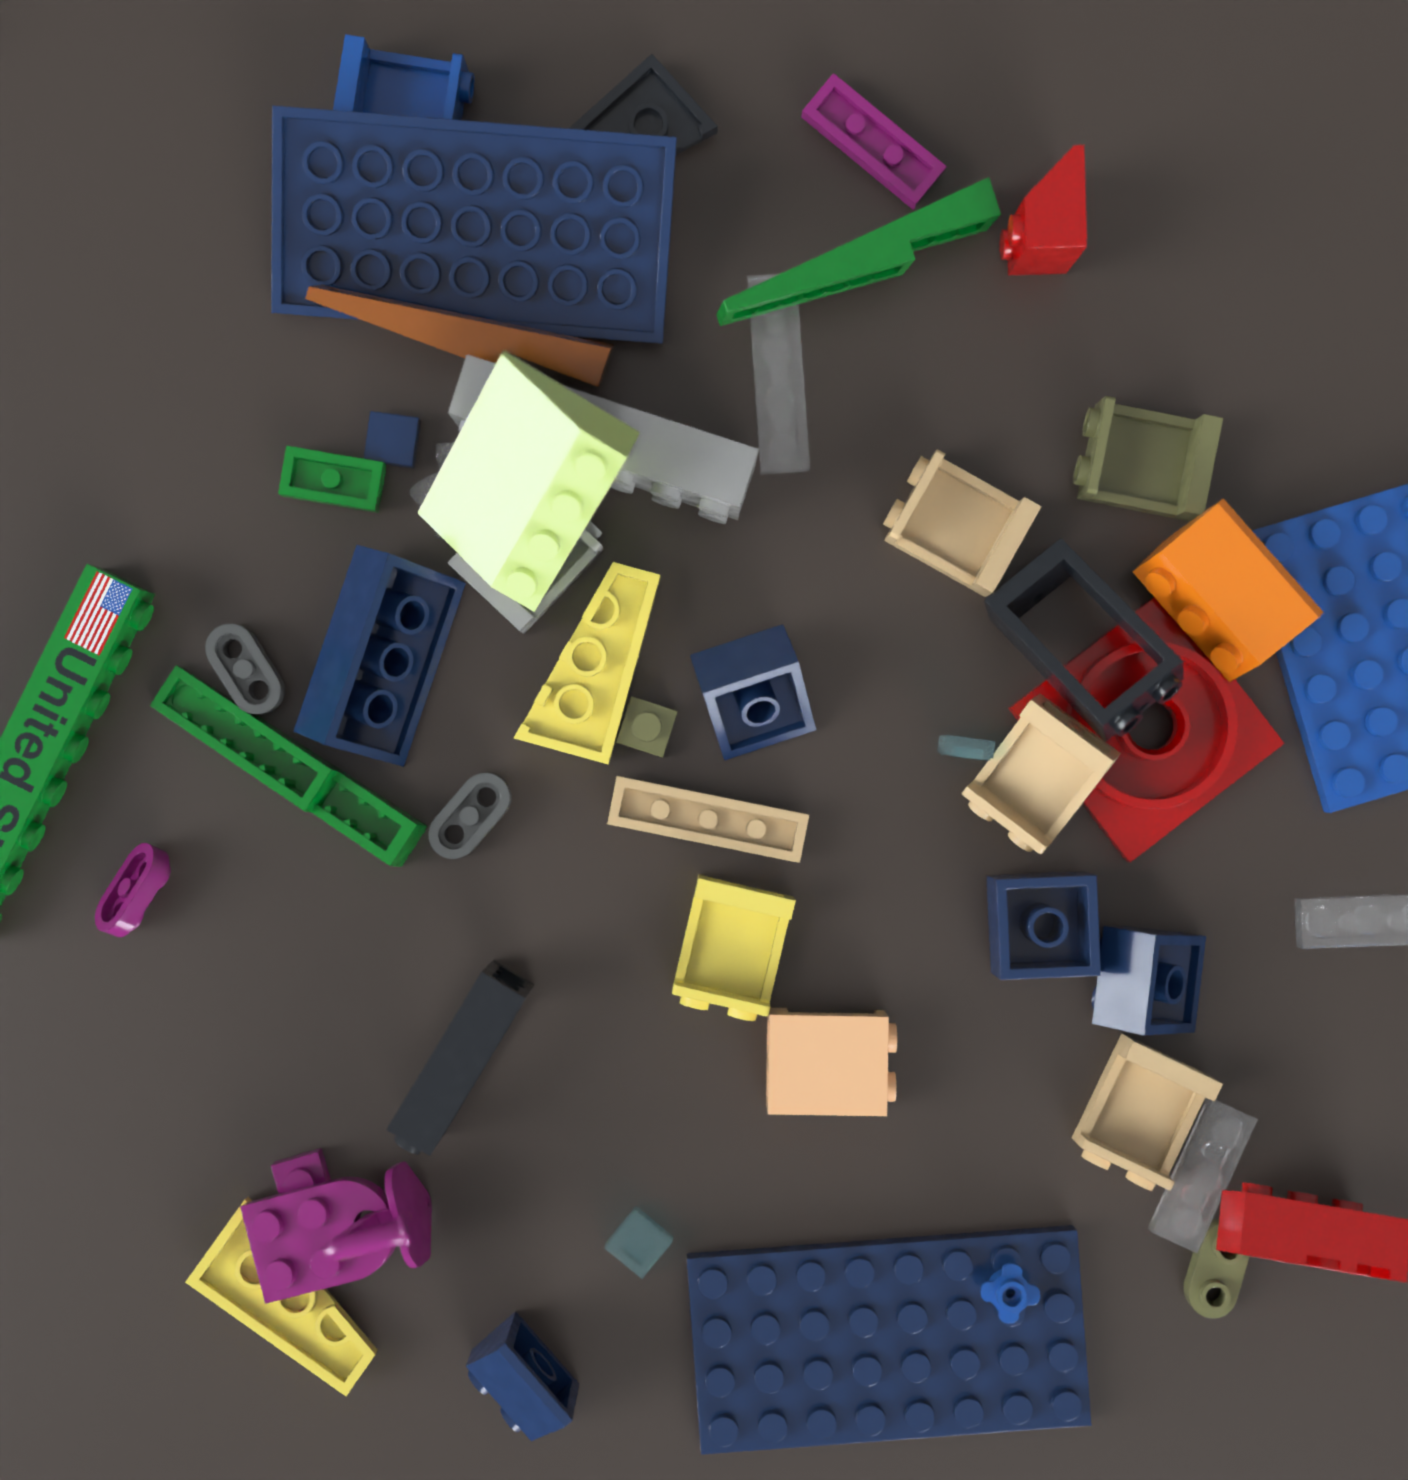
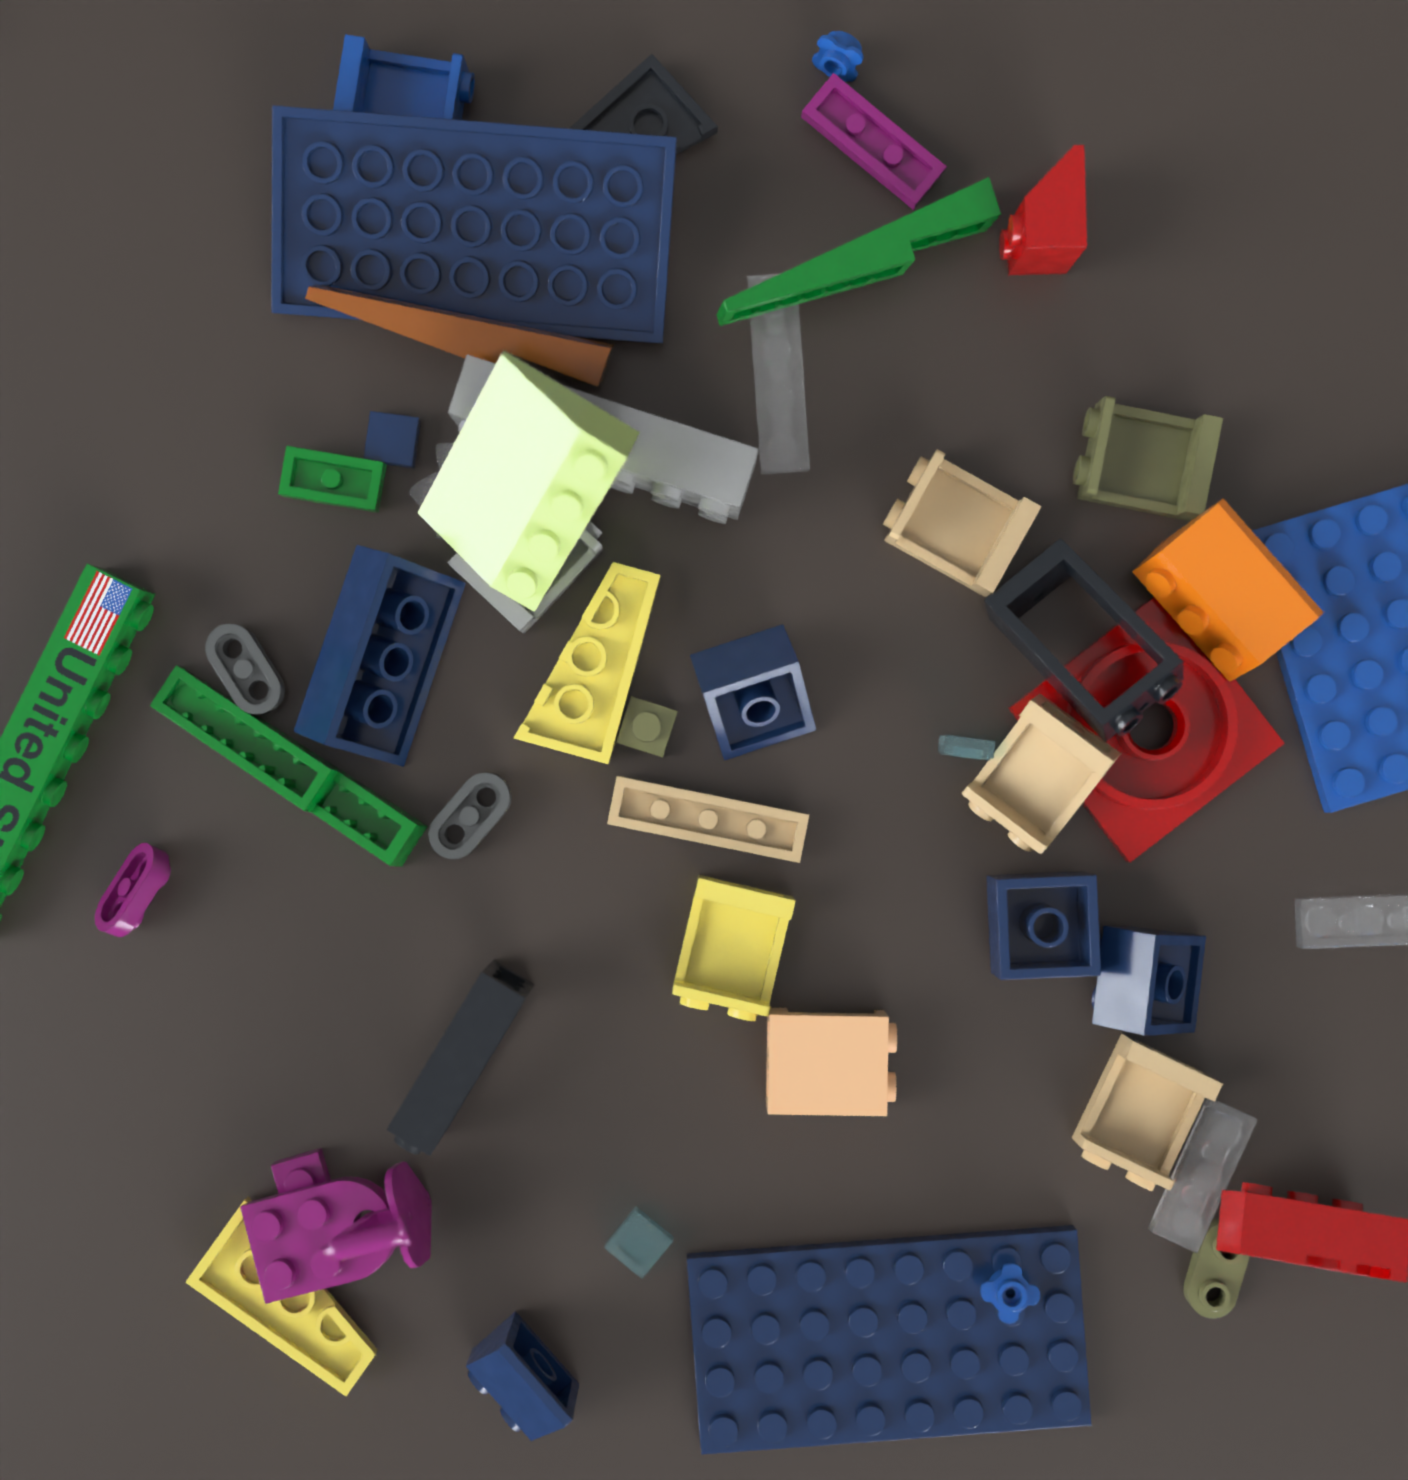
(838, 55): none -> blue plate

